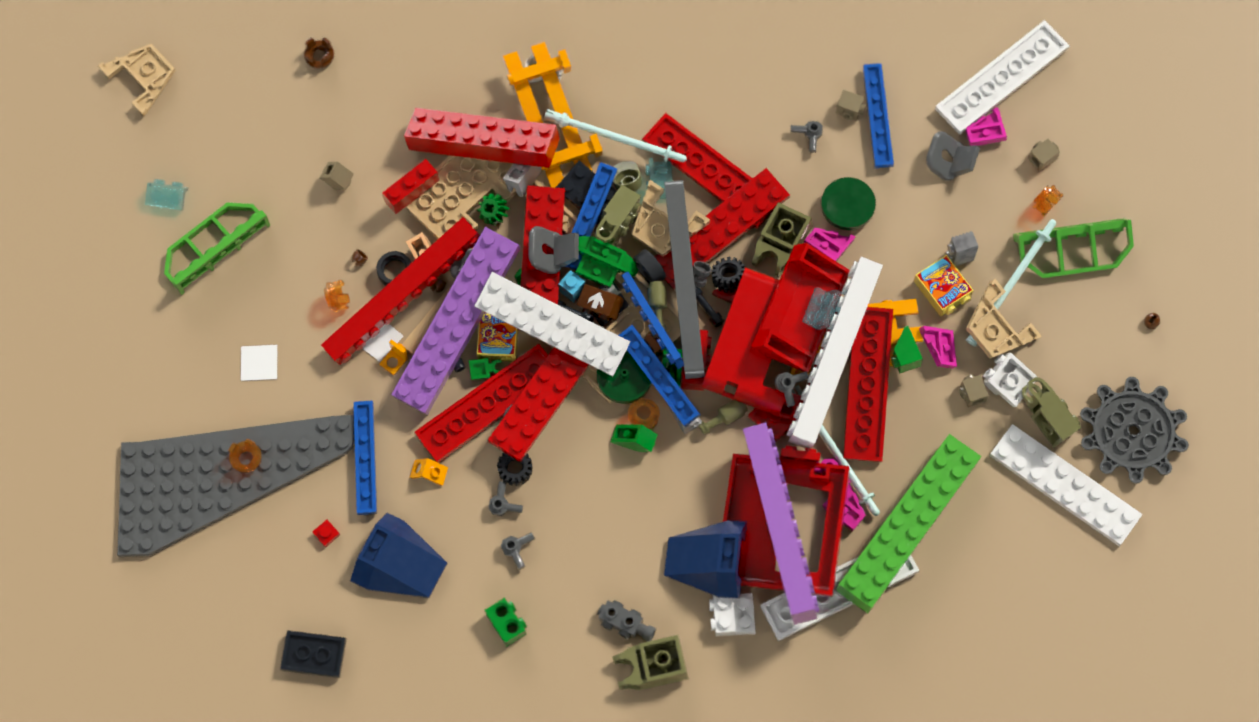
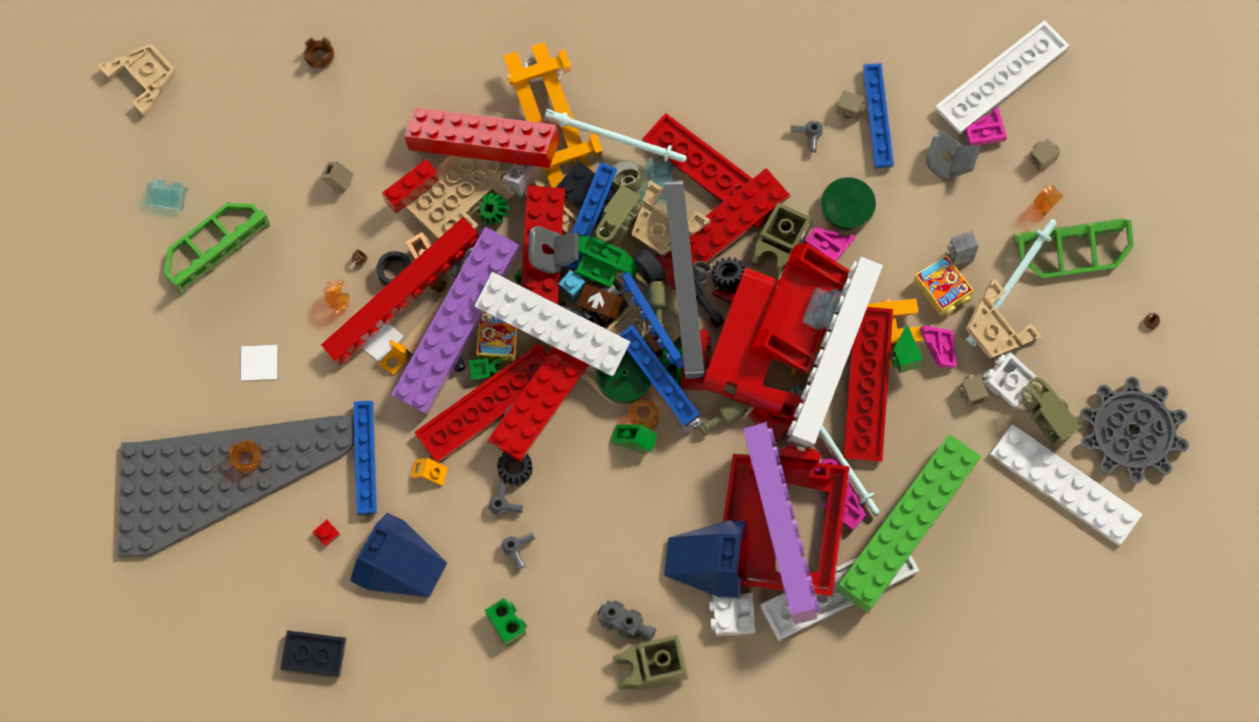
(785, 383): dark grey piece -> none

